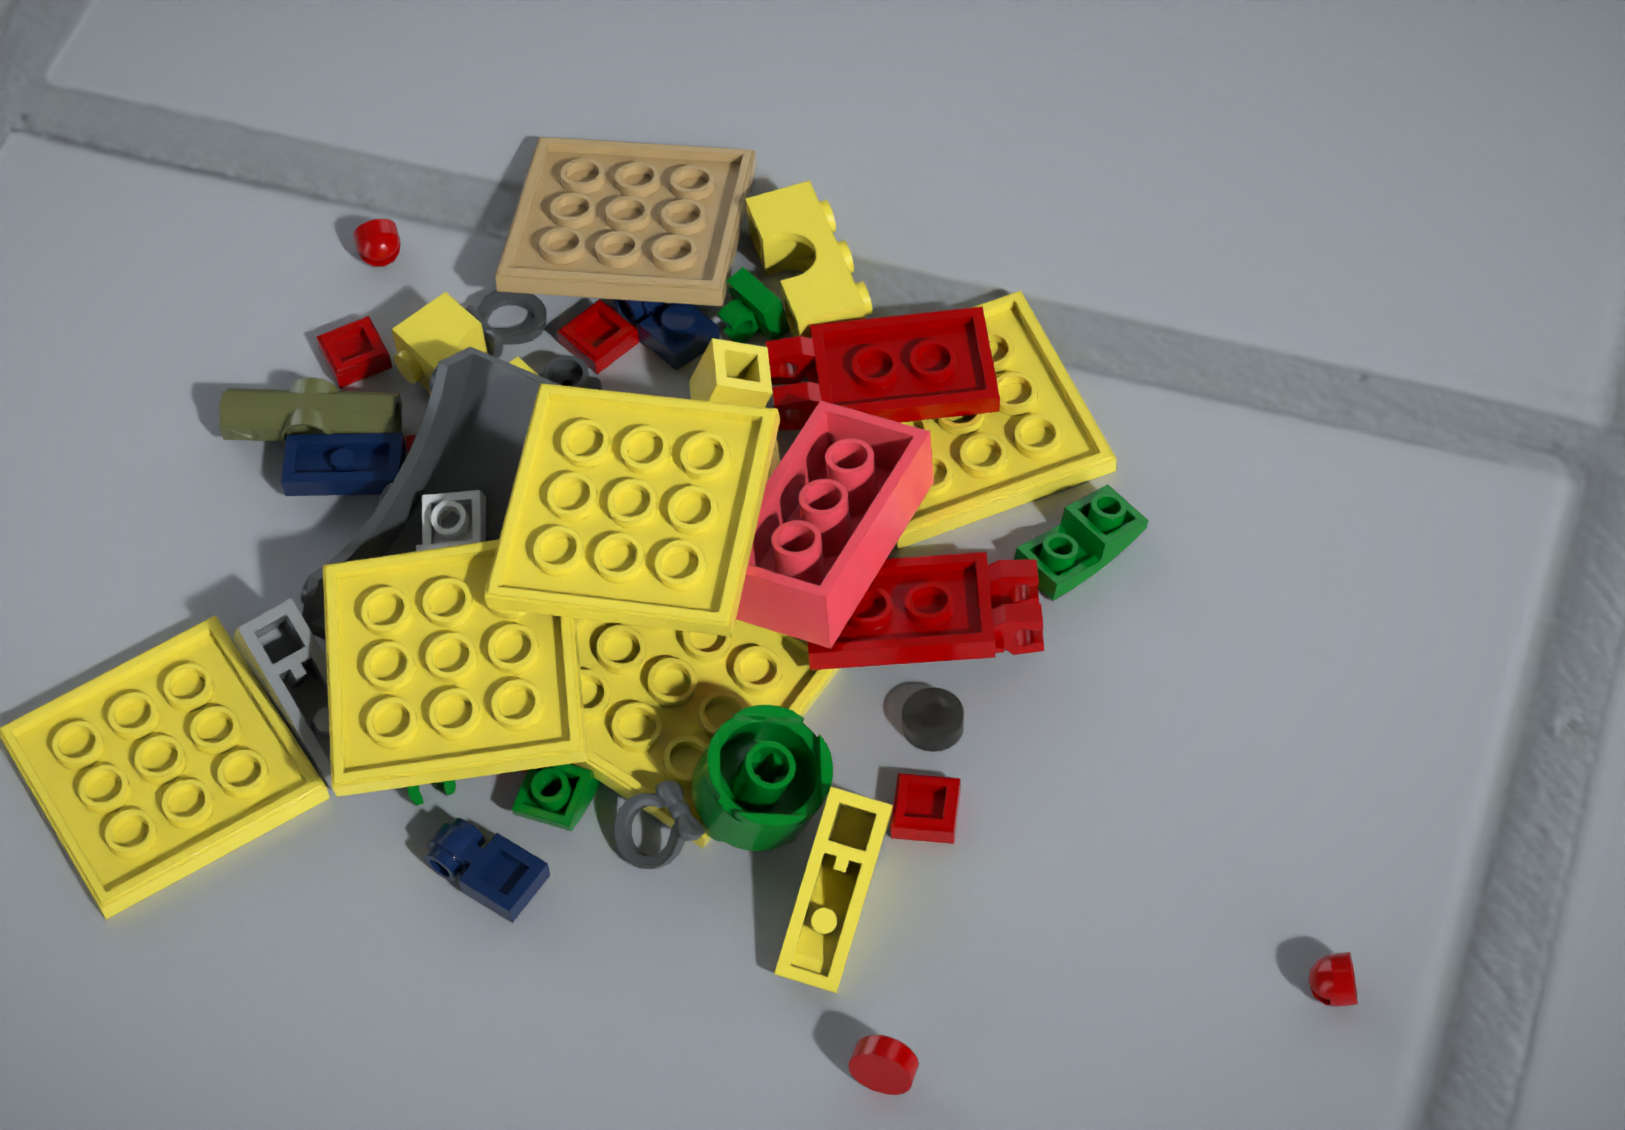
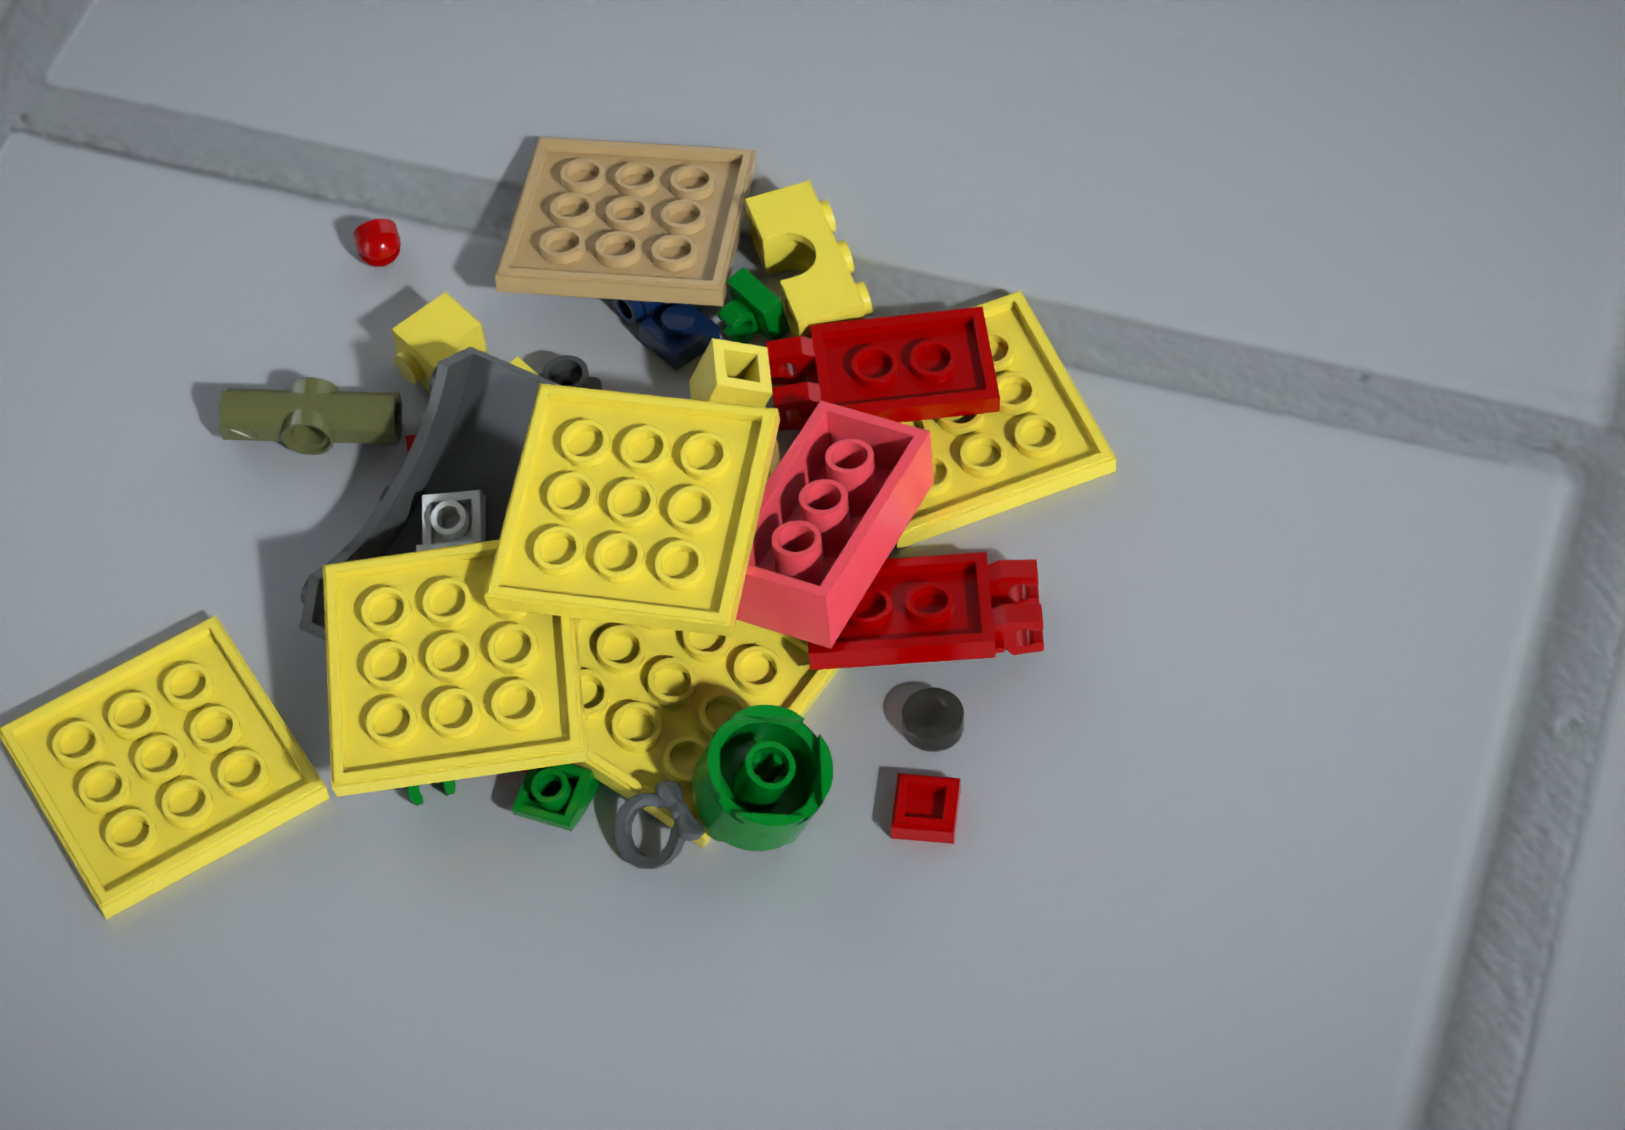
(293, 675): light grey slope -> none
(341, 463): dark blue plate -> none
(354, 352): red tile -> none
(498, 337): dark grey piece -> none
(498, 876): dark blue plate -> none
(598, 336): red tile -> none
(833, 889): light yellow slope -> none
(883, 1064): red tile -> none
(1084, 542): green slope -> none
(1334, 980): red hinge -> none

